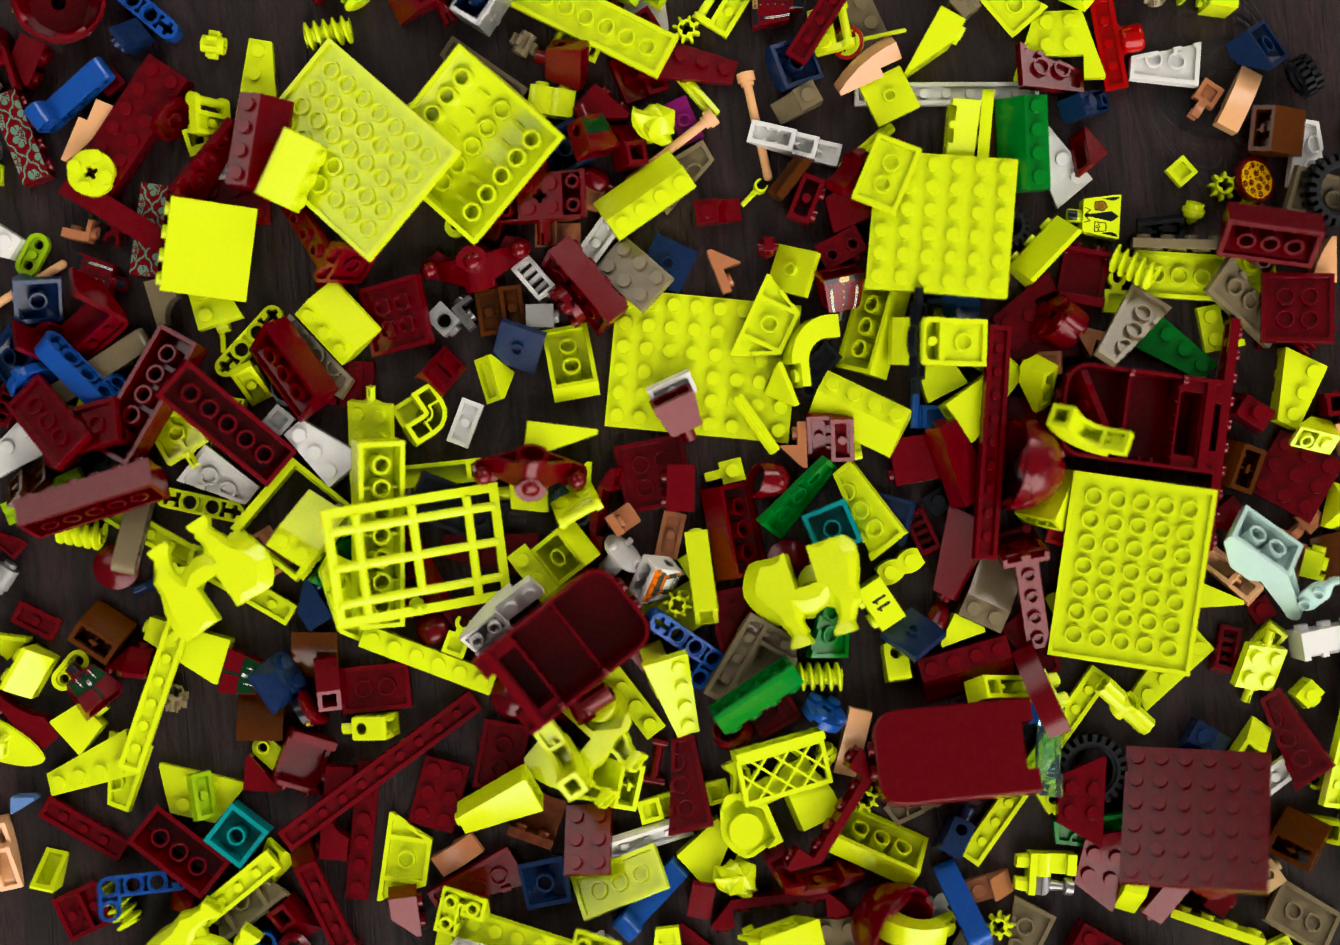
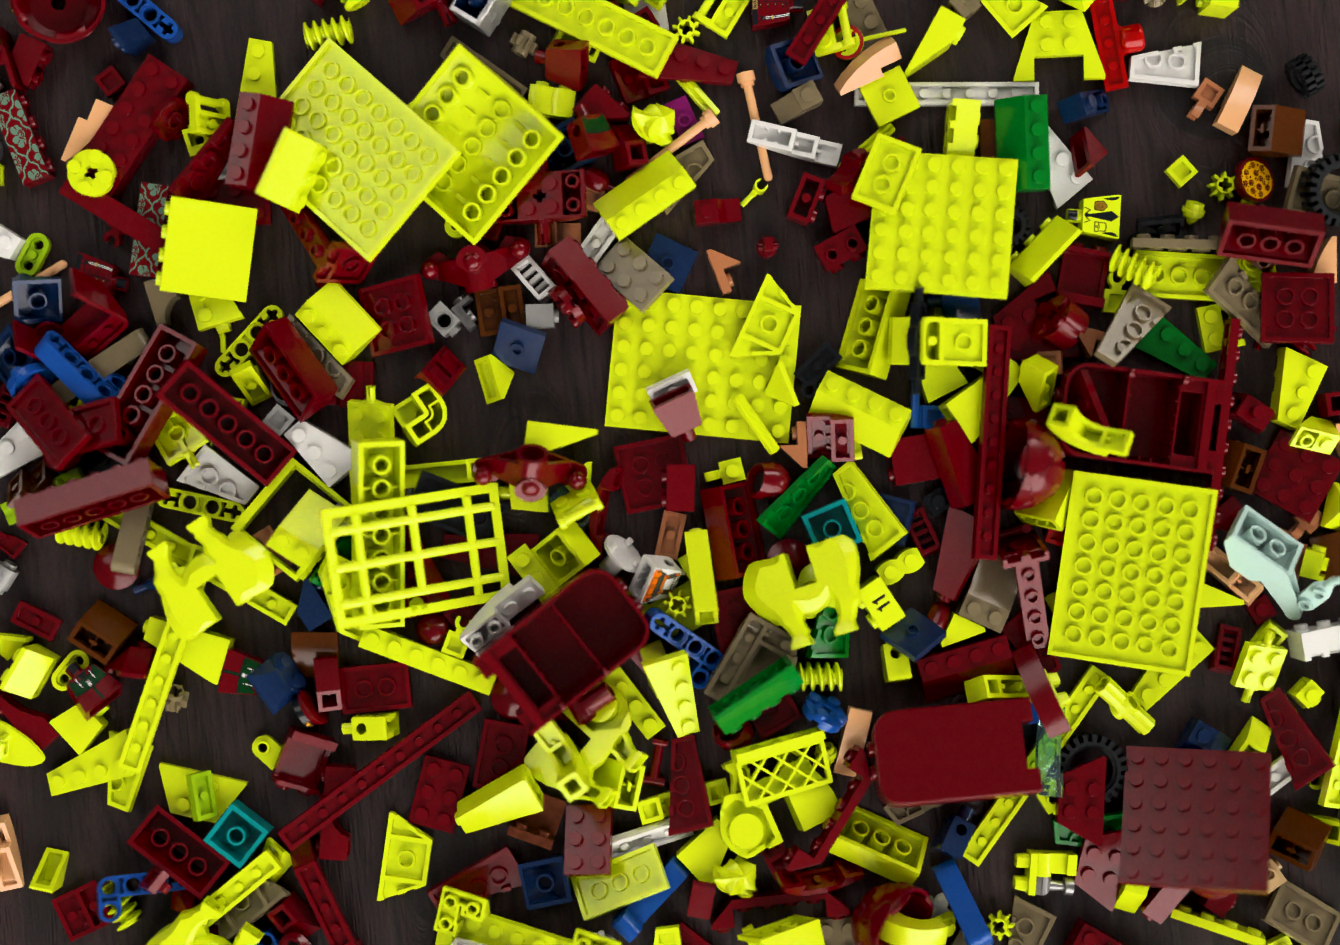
(21, 800): medium blue slope -> none
(70, 98): blue beam -> none
(79, 234): nougat bracket -> none
(84, 828): dark red plate -> none
(155, 881): none -> dark red tile
(213, 44): neon yellow gear -> none
(257, 722): reddish brown slope -> none
(257, 776): dark red slope -> none
(362, 844): dark red plate -> none
(405, 908): slope -> none
(457, 854): nougat slope -> none
(465, 423): white plate -> none
(571, 363): neon yellow slope -> none
(623, 519): nougat slope -> none
(788, 178): reddish brown slope -> none
(795, 269): neon yellow plate -> none
(801, 342): neon yellow arch -> none
(840, 288): dark red torso -> none
(871, 801): neon yellow gear -> none
(985, 123): neon yellow beam -> none
(990, 885): nougat slope -> none
(1046, 75): dark red wing -> none
(1257, 48): dark blue slope -> none

